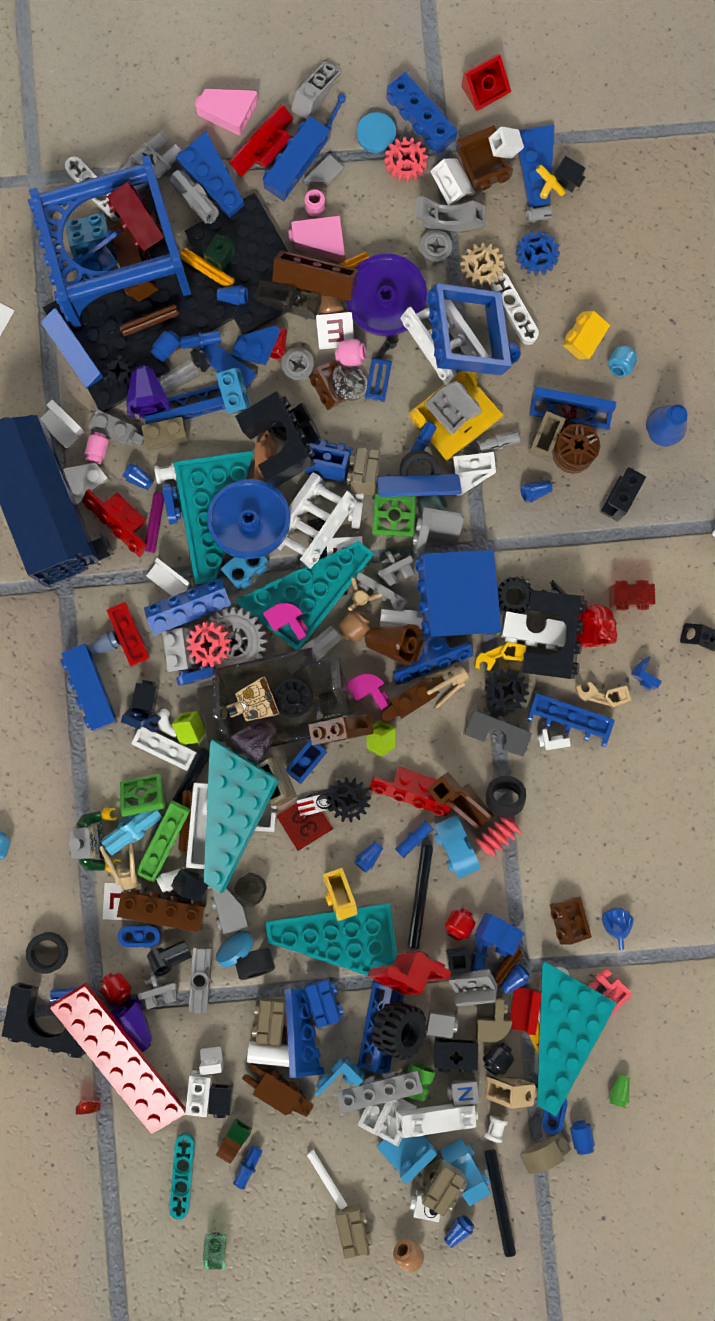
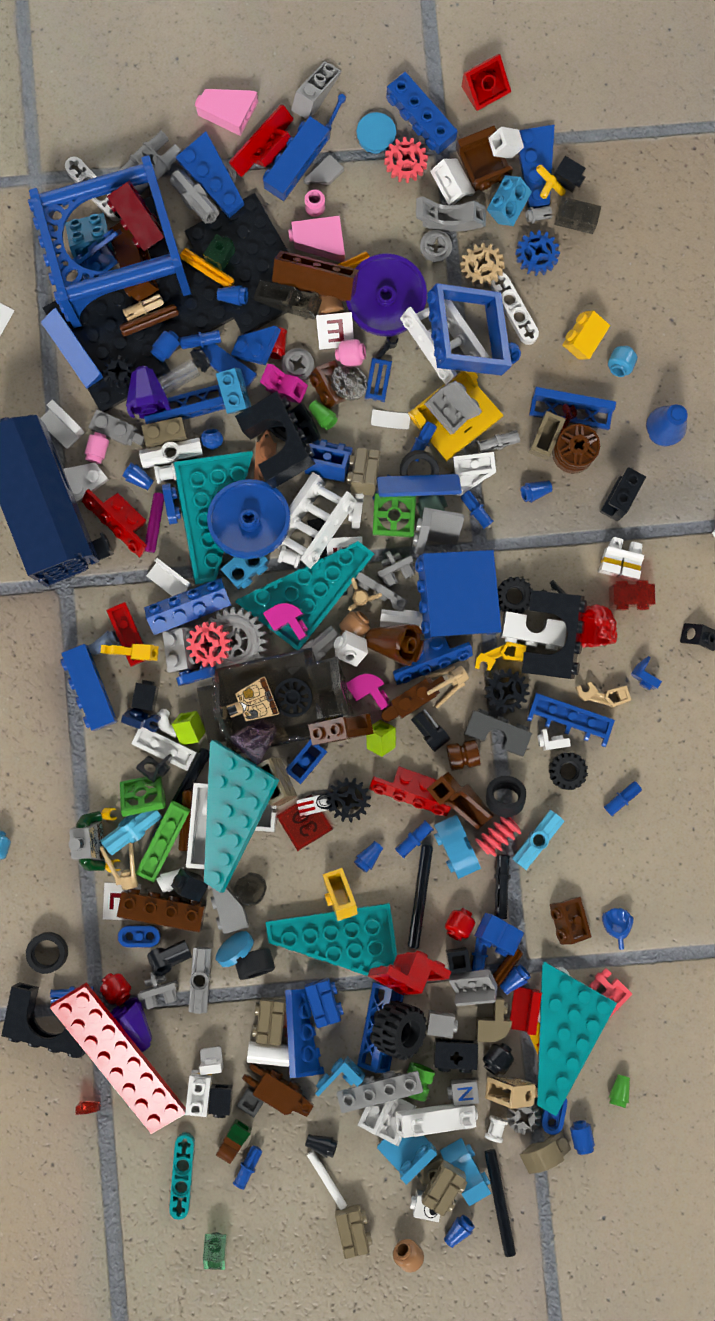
(137, 651): none -> yellow piece
(143, 307): none -> tan axle
(161, 768): none -> black bracket
(184, 450): none -> white piece
(211, 439): none -> blue piece
(250, 1103): none -> dark grey tile
(284, 384): none -> dark pink brick
(289, 556): none -> white bush
(323, 415): none -> bright green cone
(323, 1145): none -> black cone
(350, 648): none -> white brick
(390, 419): none -> white sticker
(433, 734): none -> black piece
(463, 755): none -> reddish brown wheel
(476, 509): none -> blue axle
(501, 893): none -> black pin
(509, 200): none -> dark azure brick
(513, 1117): none -> light grey gear
(529, 851): none -> medium azure piece
(577, 215): none -> clear smoke brick
(577, 780): none -> black tyre
(622, 562): none -> white hips
(623, 798): none -> blue axle

